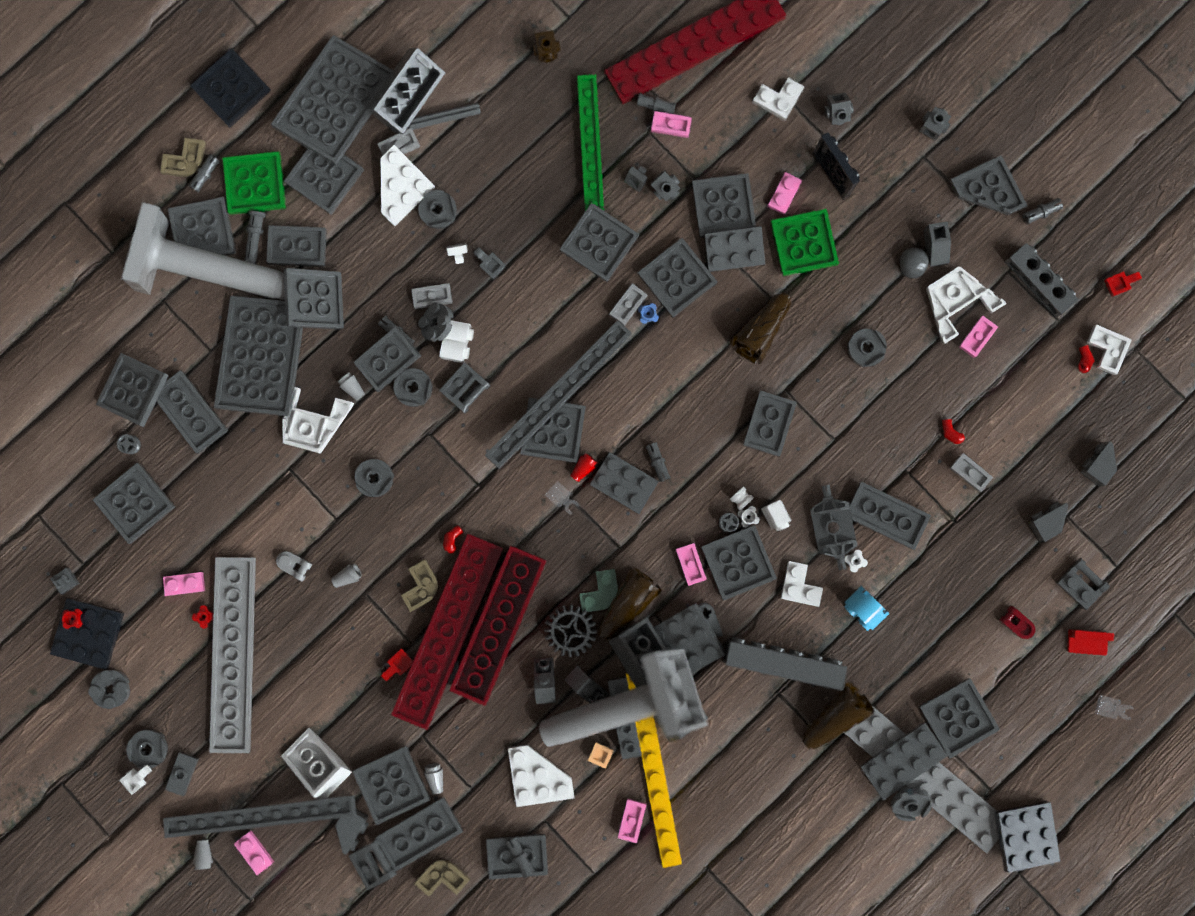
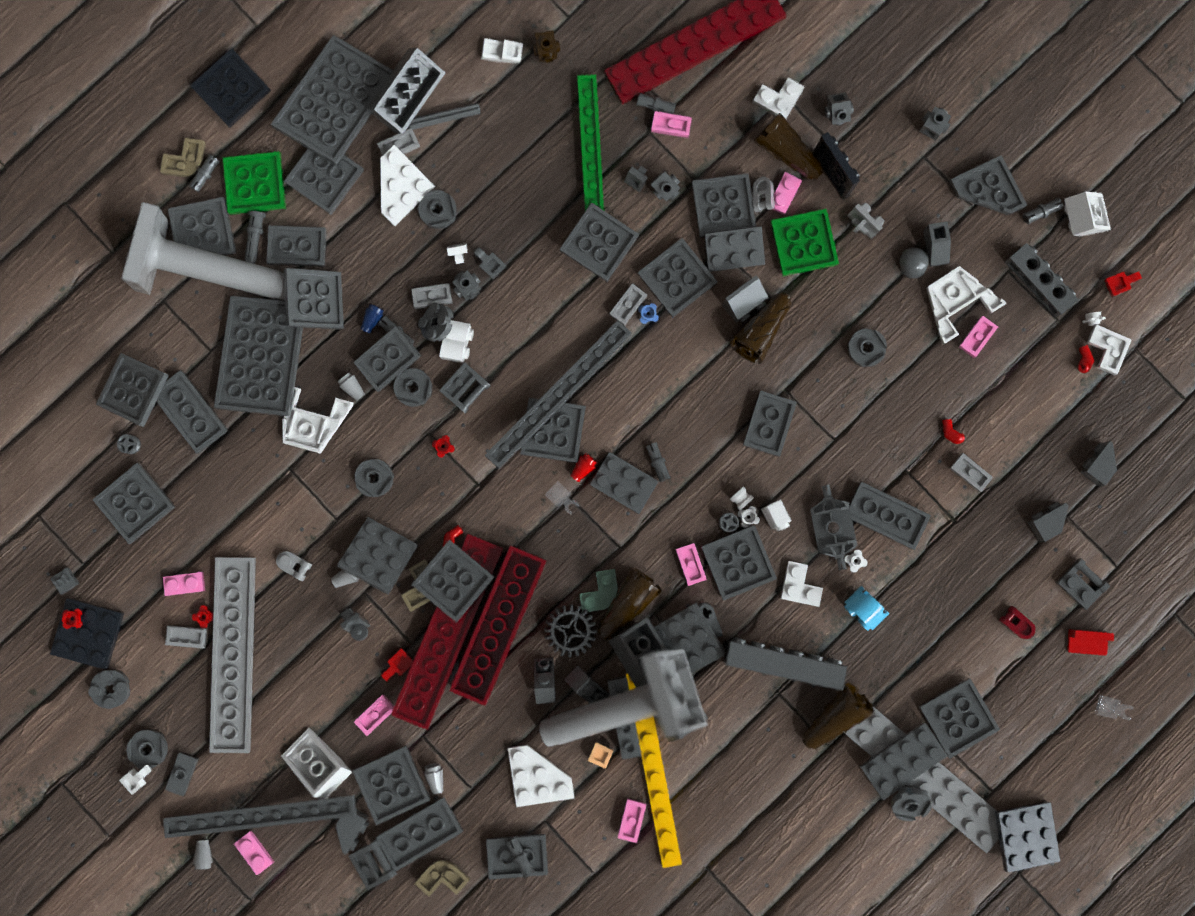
(186, 636): none -> light grey plate
(355, 624): none -> dark grey hips
(371, 318): none -> dark blue cone
(374, 715): none -> bright pink plate
(377, 556): none -> dark grey plate
(437, 444): none -> red plate
(453, 581): none -> dark grey plate
(469, 291): none -> dark grey brick
(502, 51): none -> white slope
(745, 300): none -> slope
(763, 188): none -> light grey plate
(786, 146): none -> dark brown cone
(864, 221): none -> light grey hips
(1086, 213): none -> white slope
(1093, 318): none -> white plate

